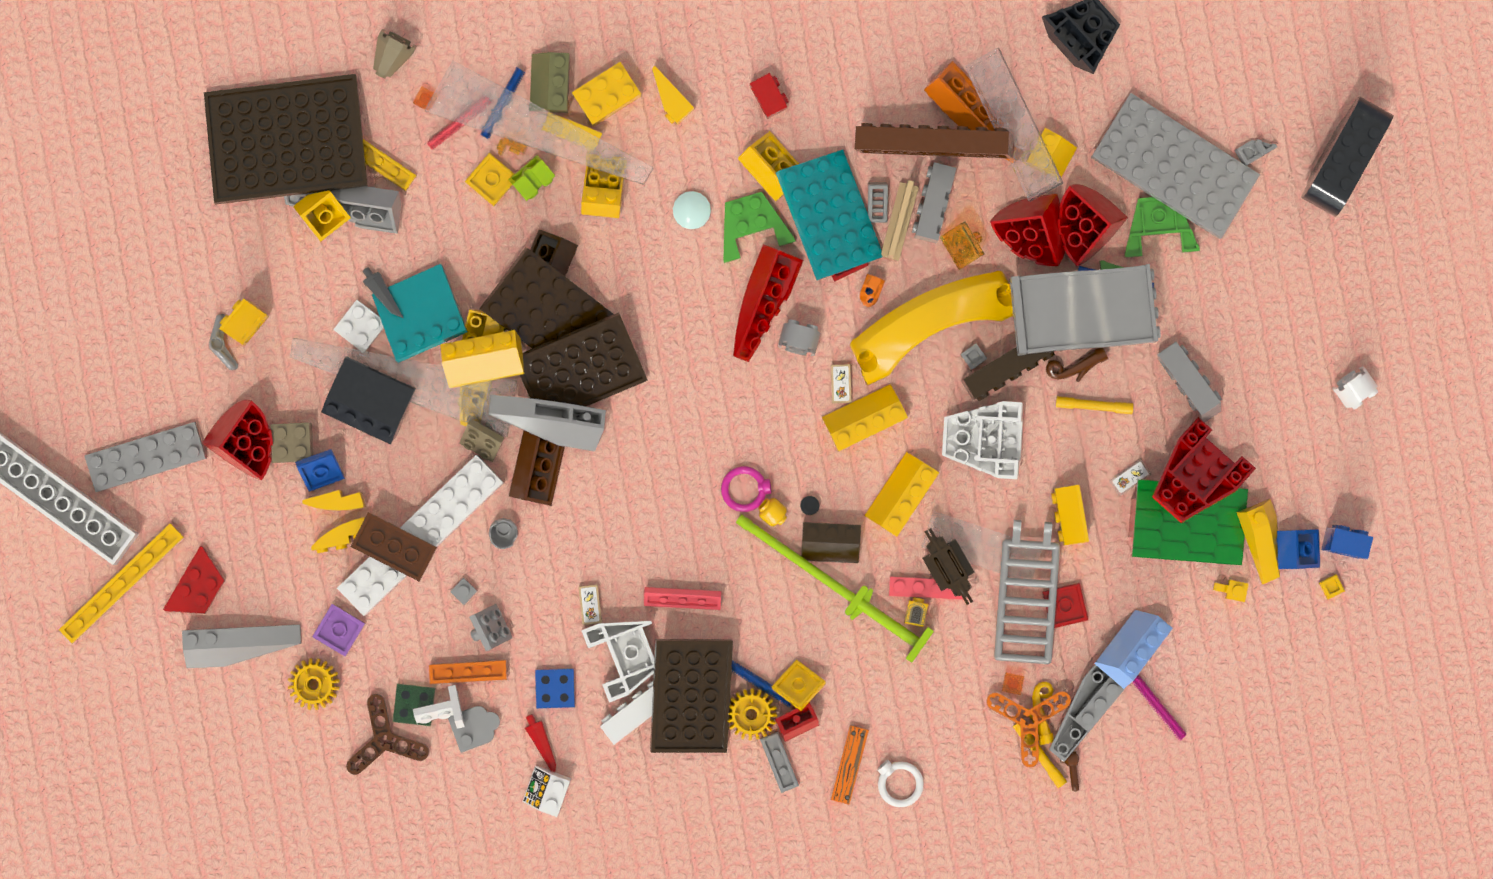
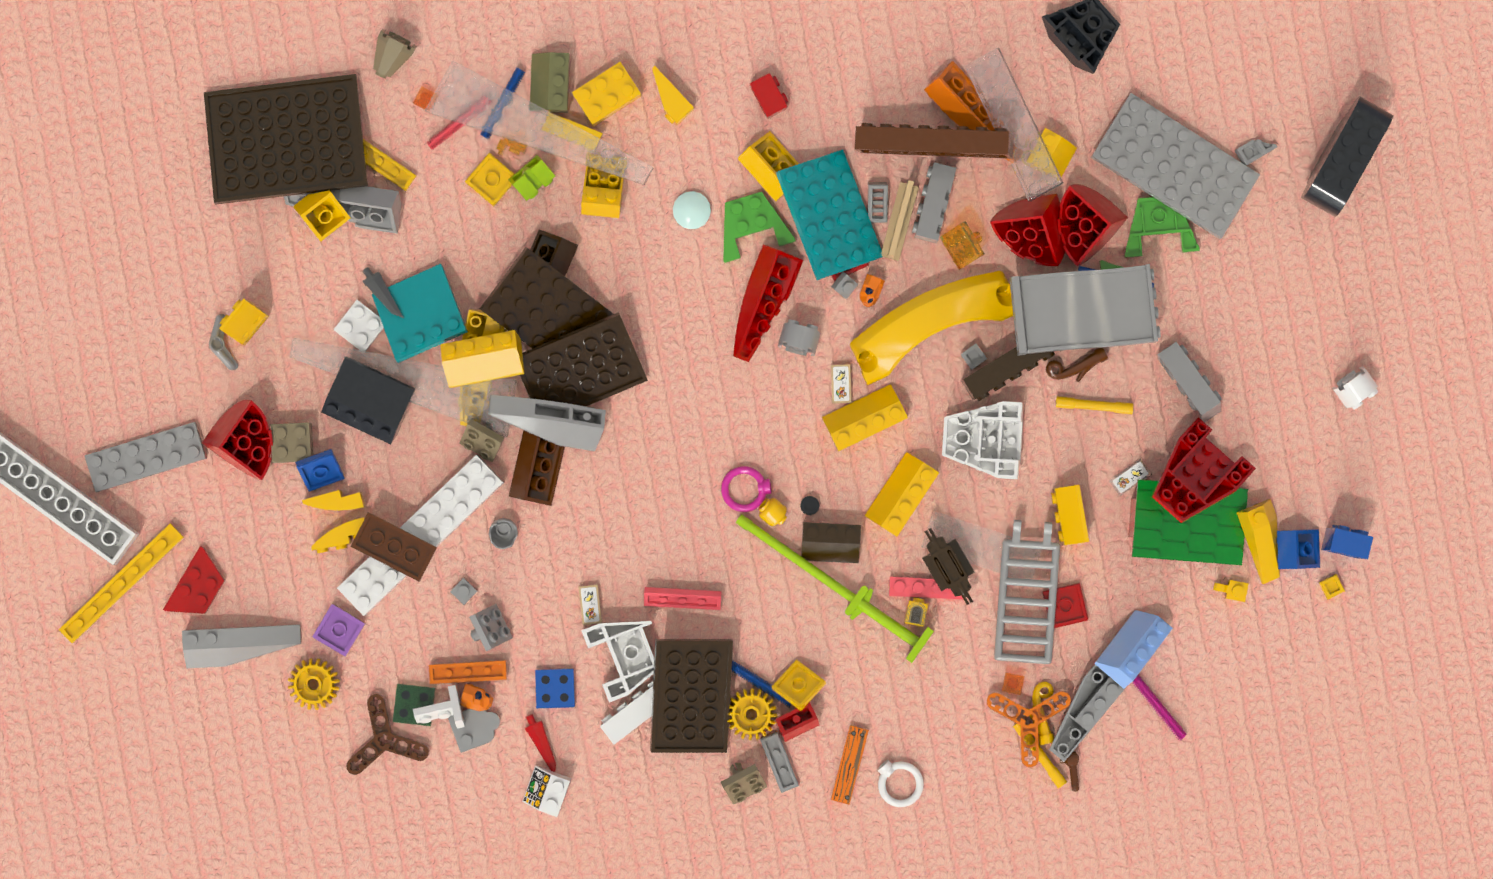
(476, 698): none -> orange rock
(743, 783): none -> dark tan plate
(844, 285): none -> light grey plate

